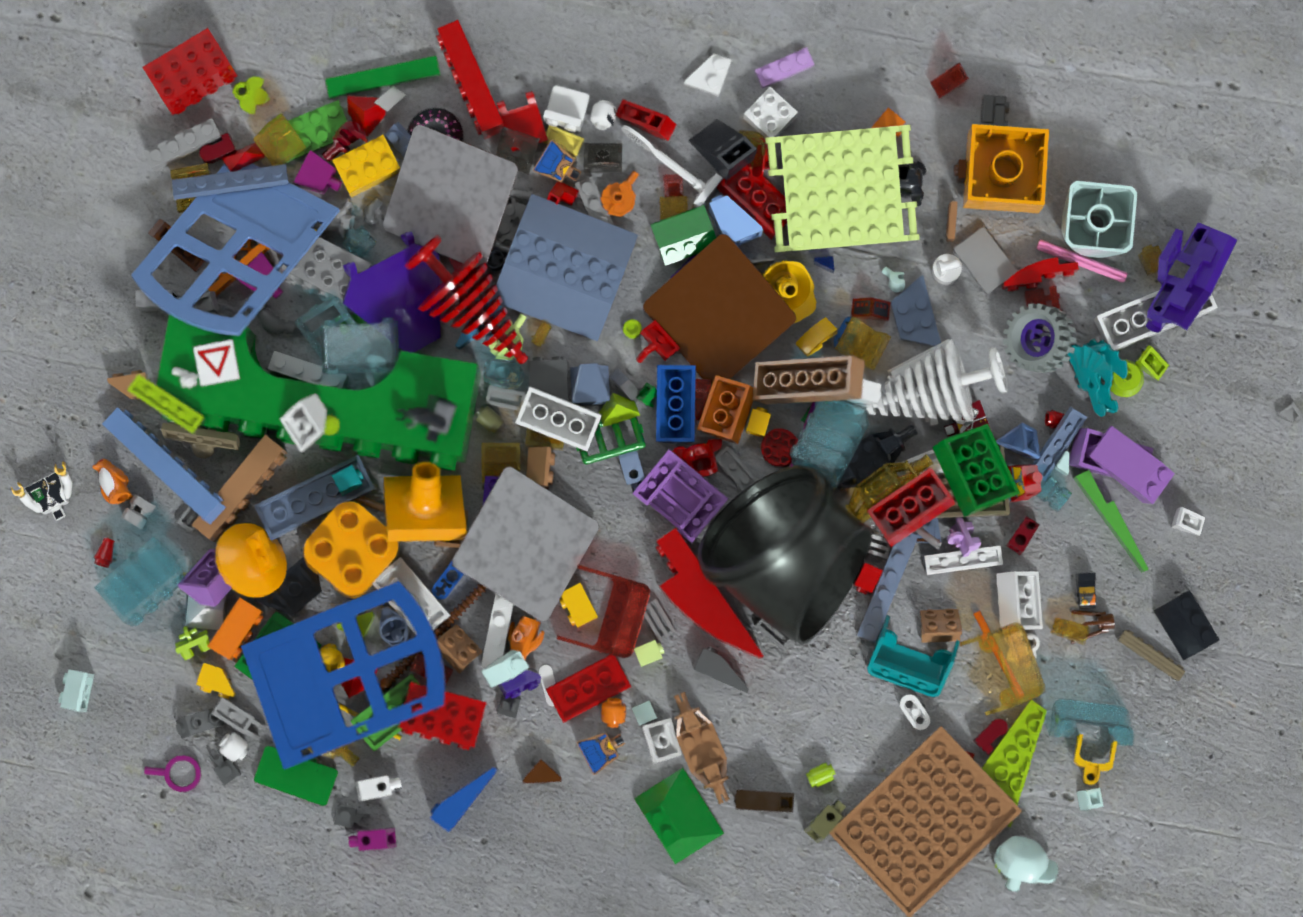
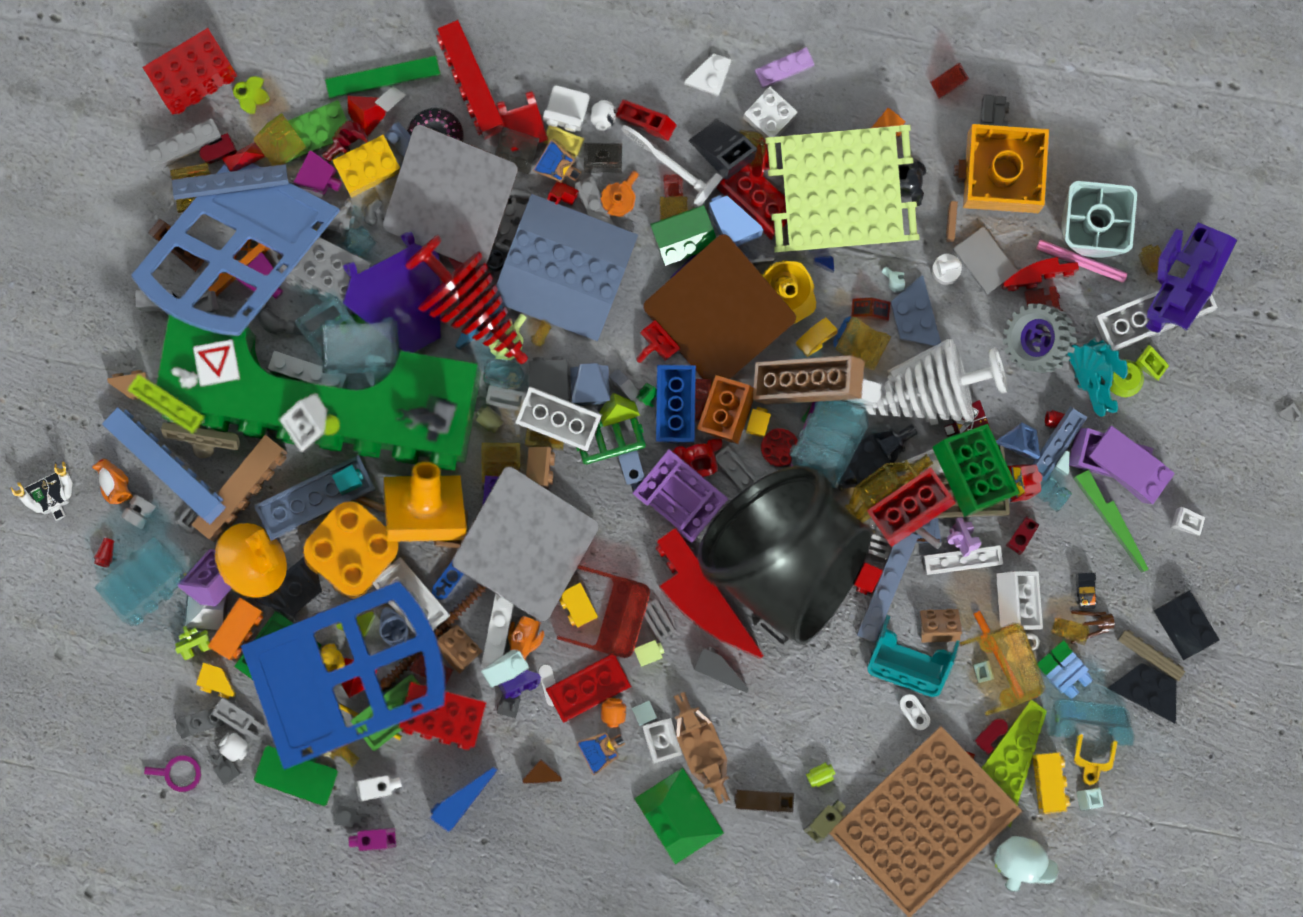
(76, 690): light aqua slope -> none
(632, 329): lime tile -> none
(983, 671): none -> light aqua slope
(1050, 782): none -> yellow brick
(1070, 671): none -> light blue hips
(1149, 690): none -> black wing

